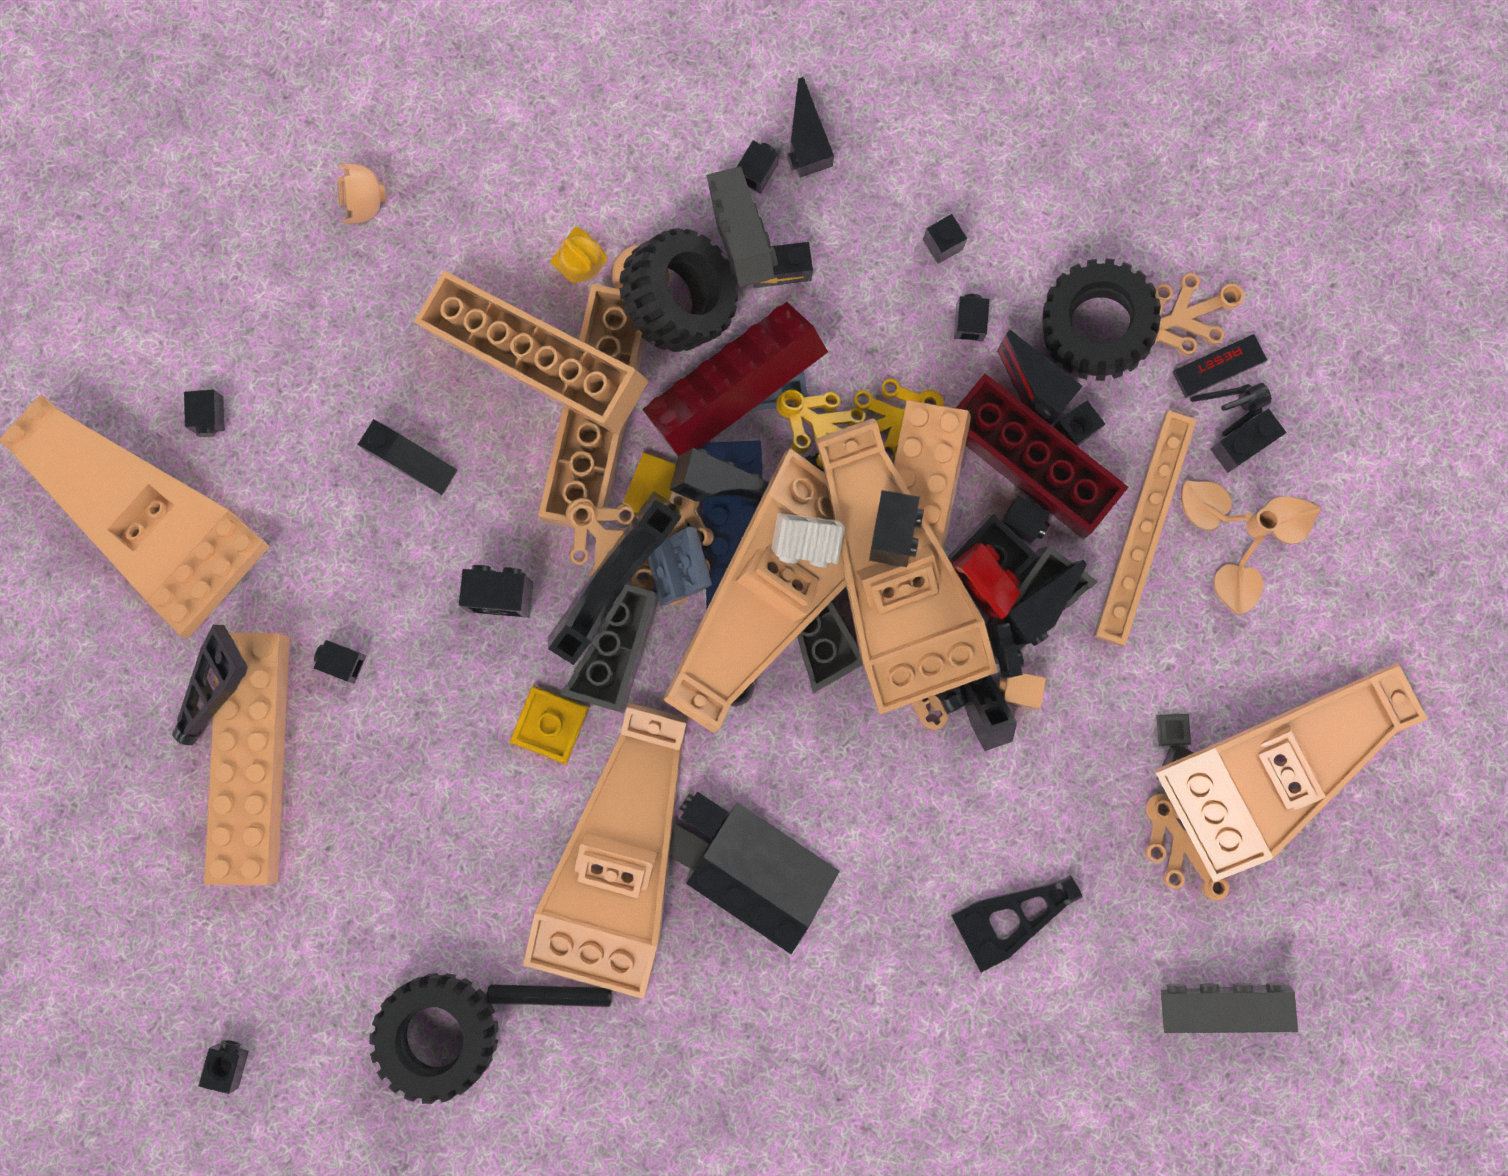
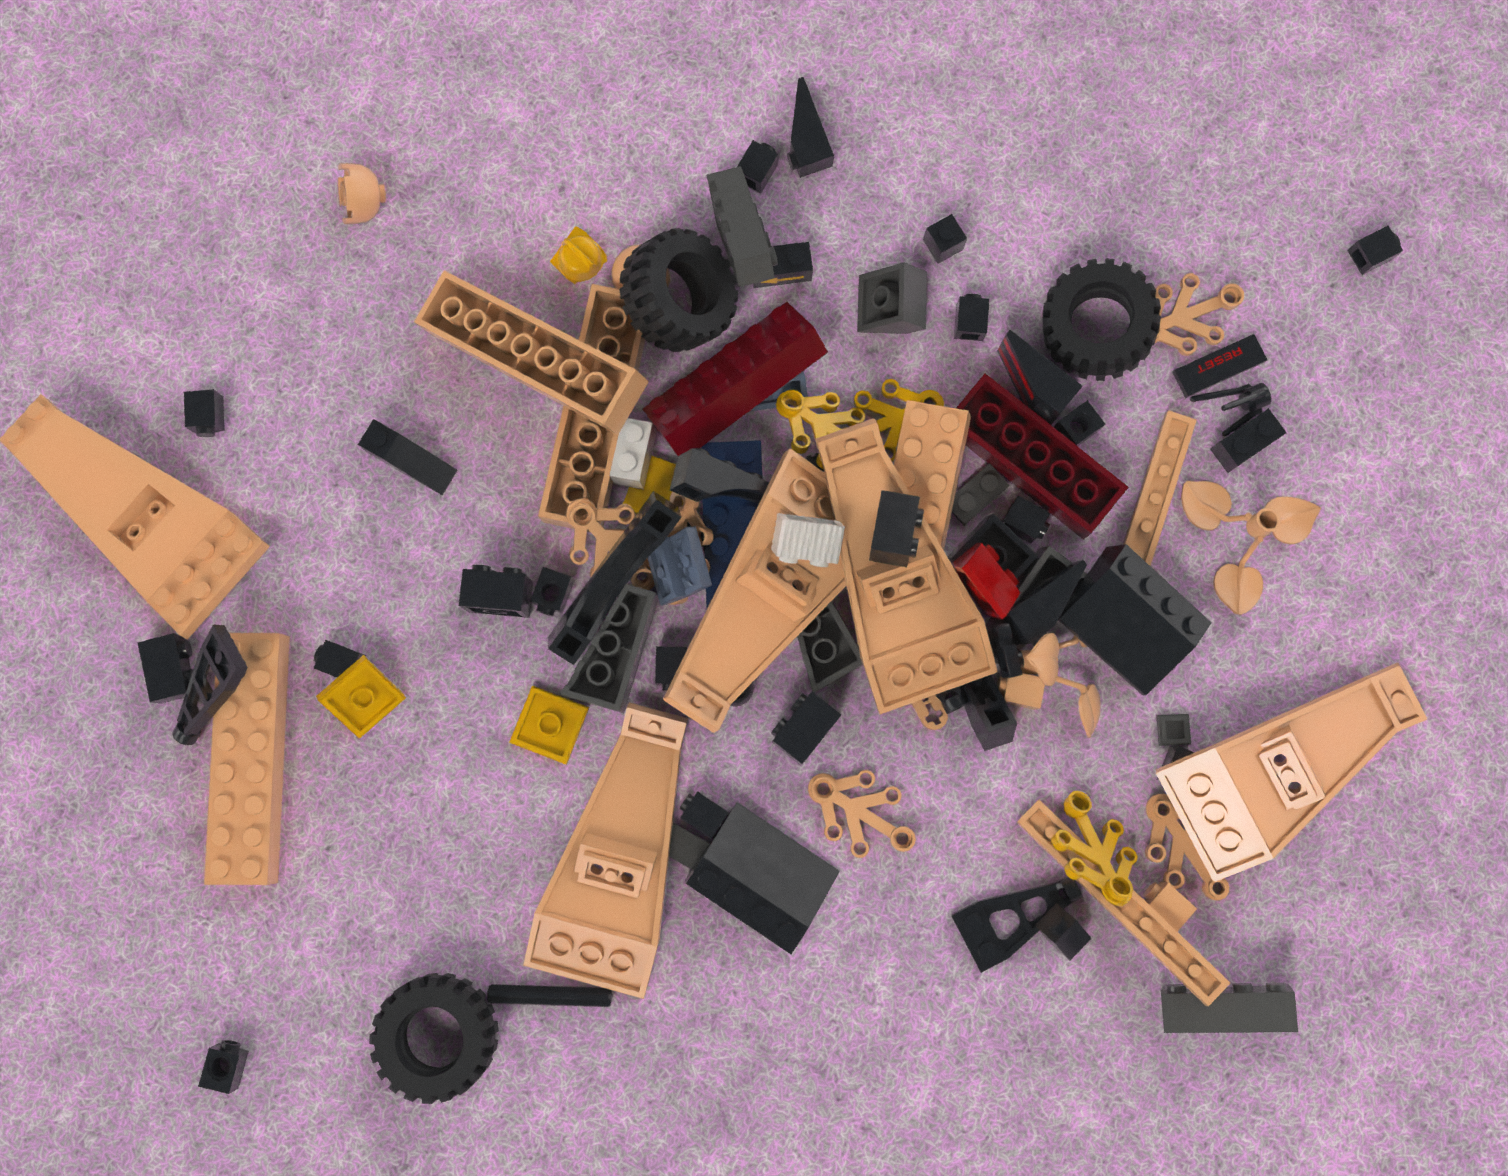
(166, 667): none -> black brick
(361, 696): none -> yellow tile
(547, 579): none -> black brick
(633, 453): none -> white brick
(667, 663): none -> black brick
(805, 728): none -> black brick
(856, 809): none -> light nougat plant
(892, 300): none -> dark grey slope
(978, 494): none -> dark grey plate
(1044, 662): none -> light nougat plant
(1063, 931): none -> black brick
(1114, 886): none -> yellow plant
(1133, 618): none -> black slope
(1135, 916): none -> light nougat plate
(1169, 904): none -> light nougat brick
(1375, 250): none -> black brick

